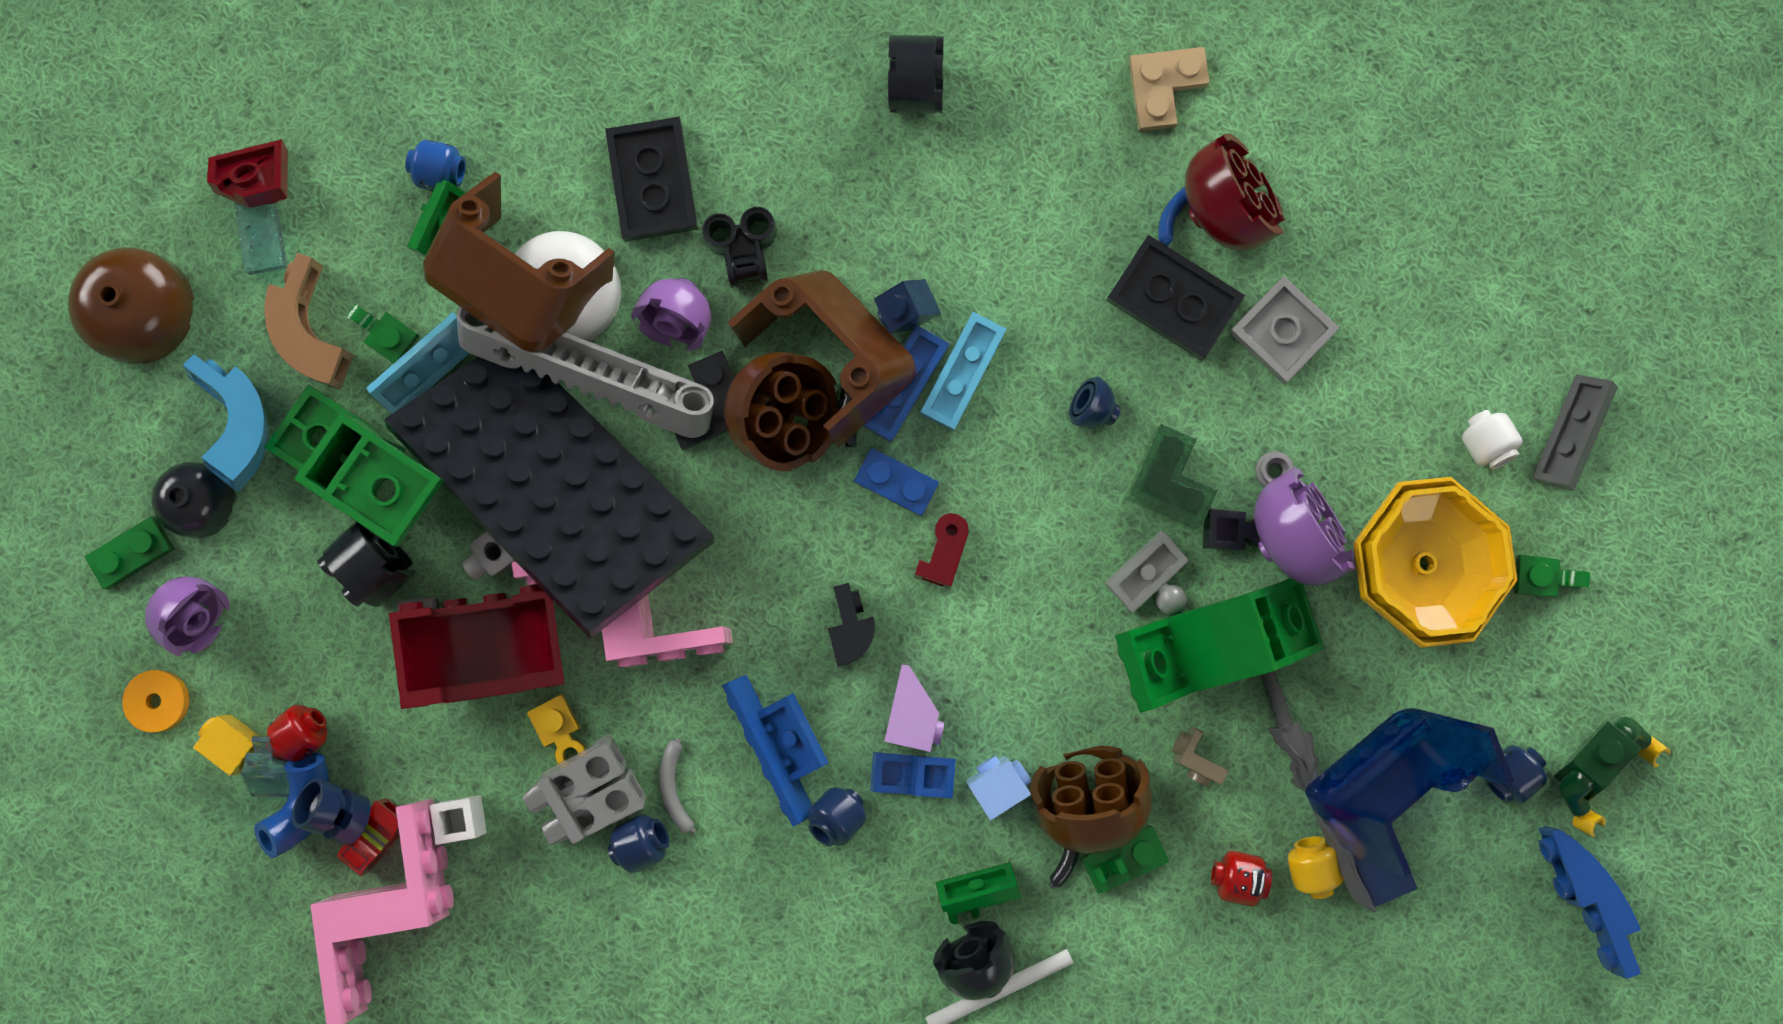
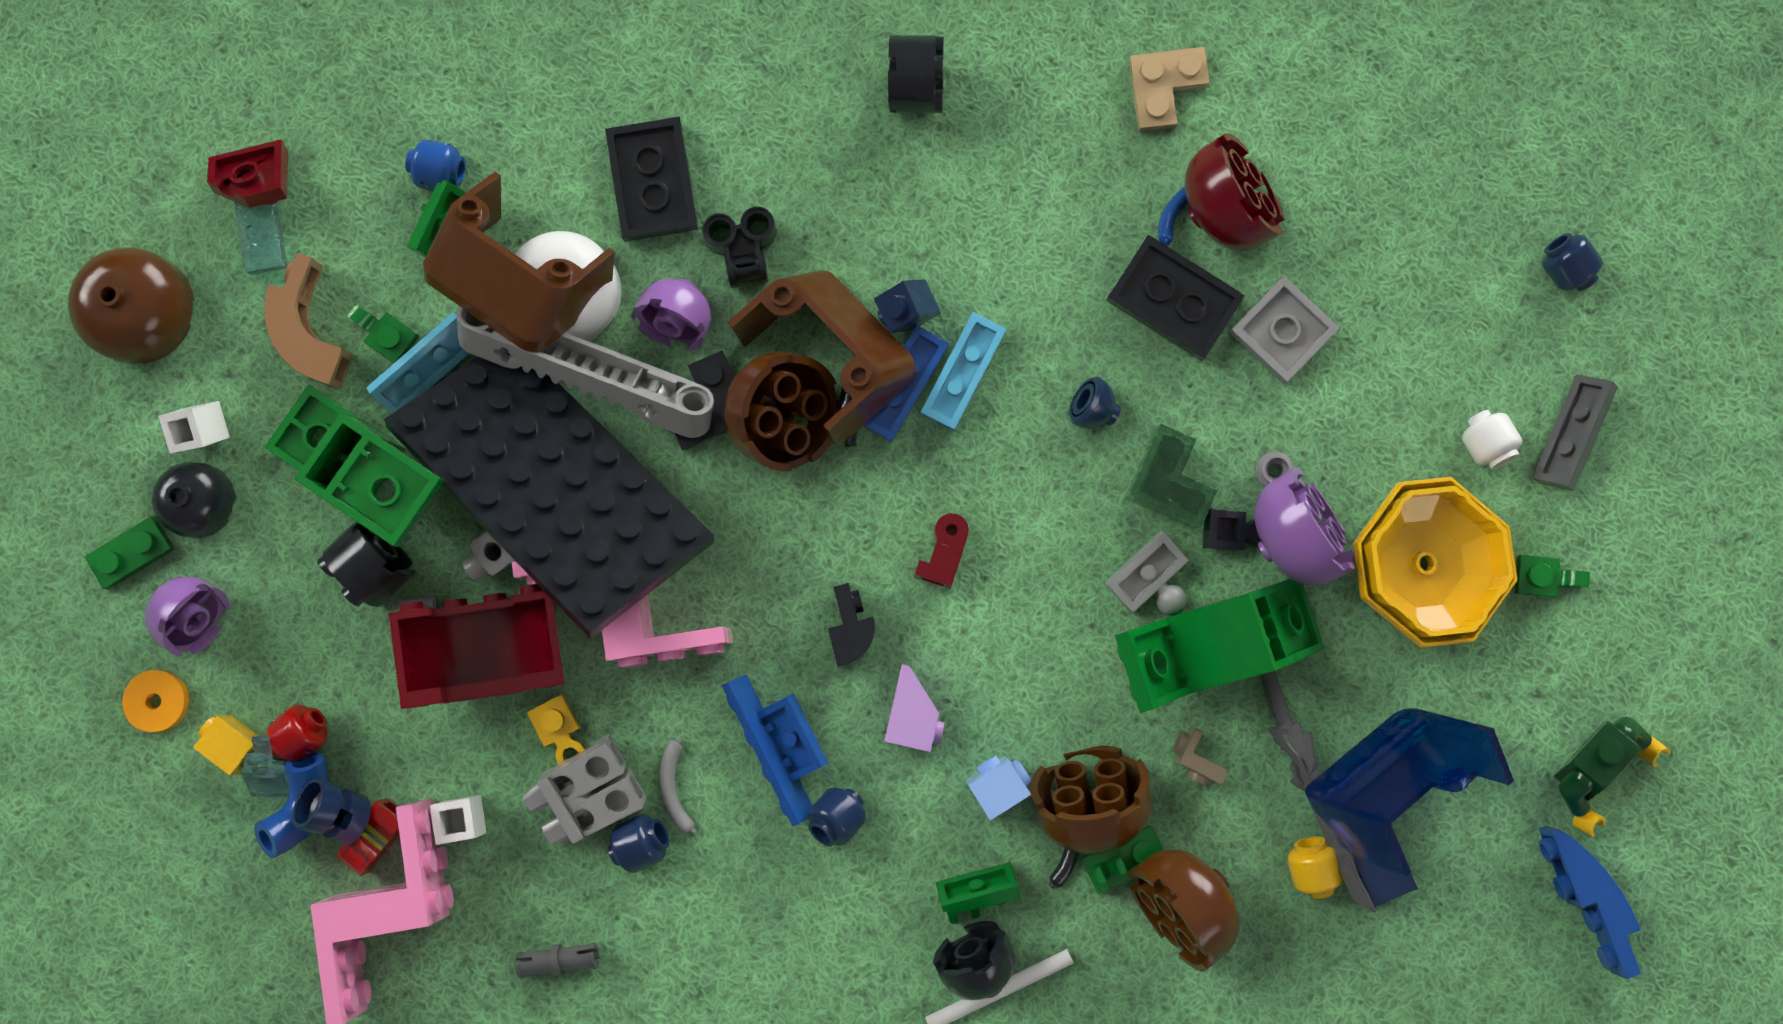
(194, 427): none -> white brick
(242, 444): dark azure arch -> none
(557, 960): none -> dark grey pin
(896, 482): blue plate -> none
(912, 775): blue slope -> none
(1187, 905): none -> reddish brown cylinder
(1242, 878): red head -> none
(1527, 773): dark blue head -> none
(1572, 262): none -> dark blue head

